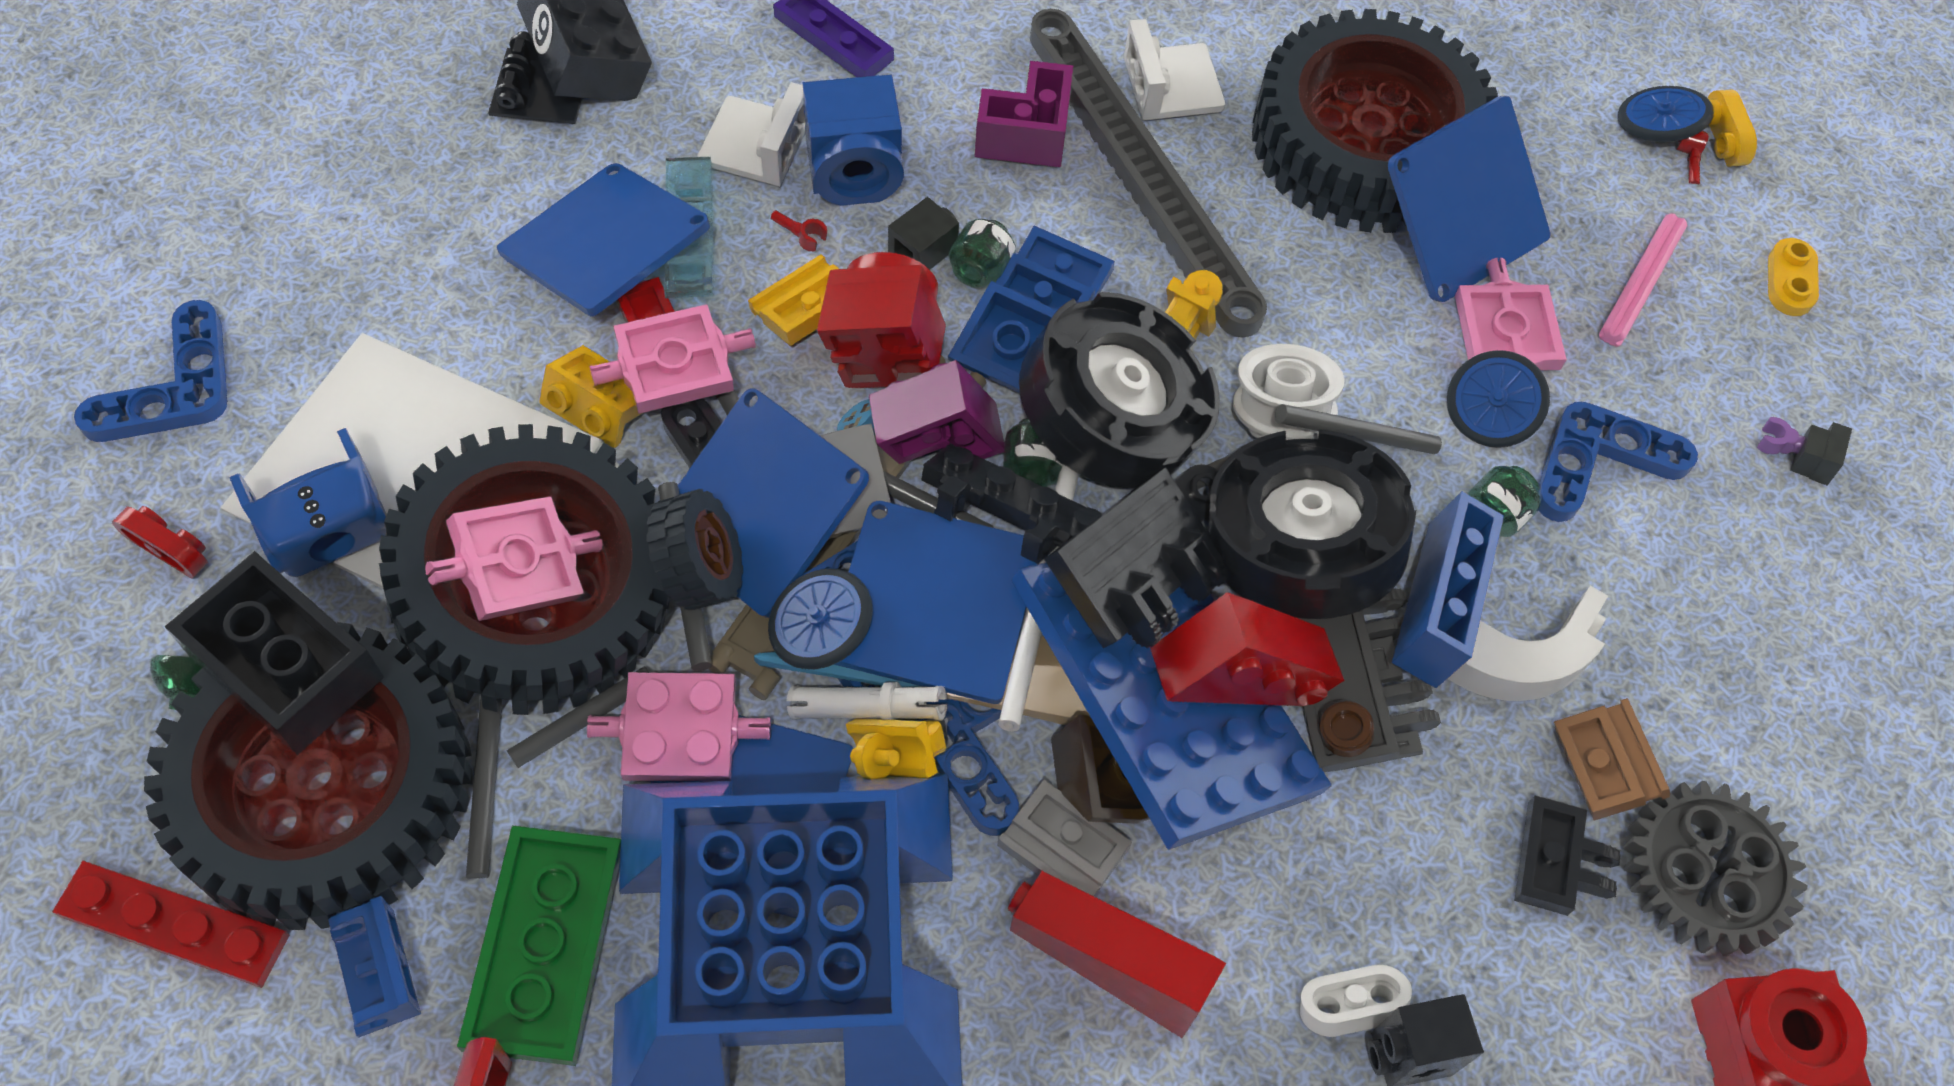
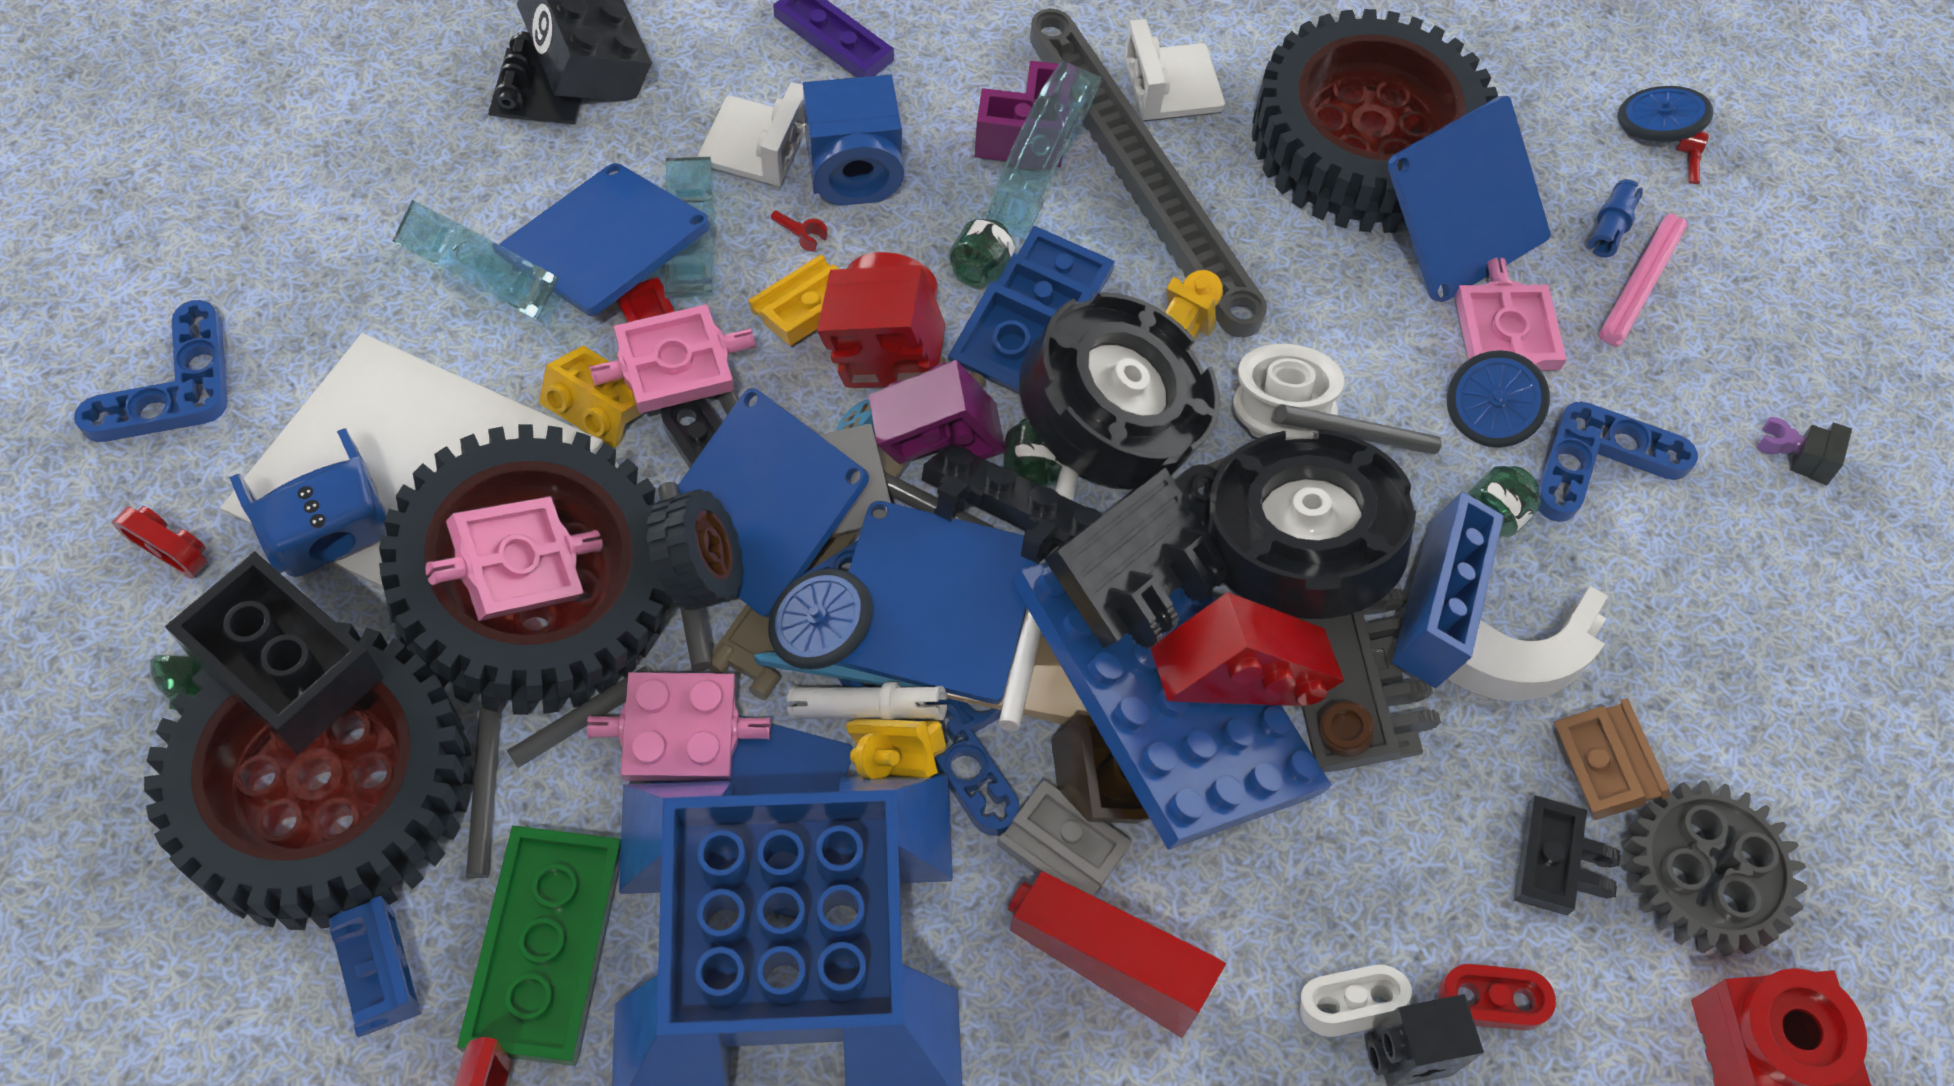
(171, 923): red plate -> none
(476, 259): none -> clear light blue slope
(924, 233): pearl dark grey brick -> none
(1040, 147): none -> clear light blue slope
(1494, 995): none -> red plate
(1615, 218): none -> blue pin
(1732, 128): yellow plate -> none
(1793, 277): yellow plate -> none

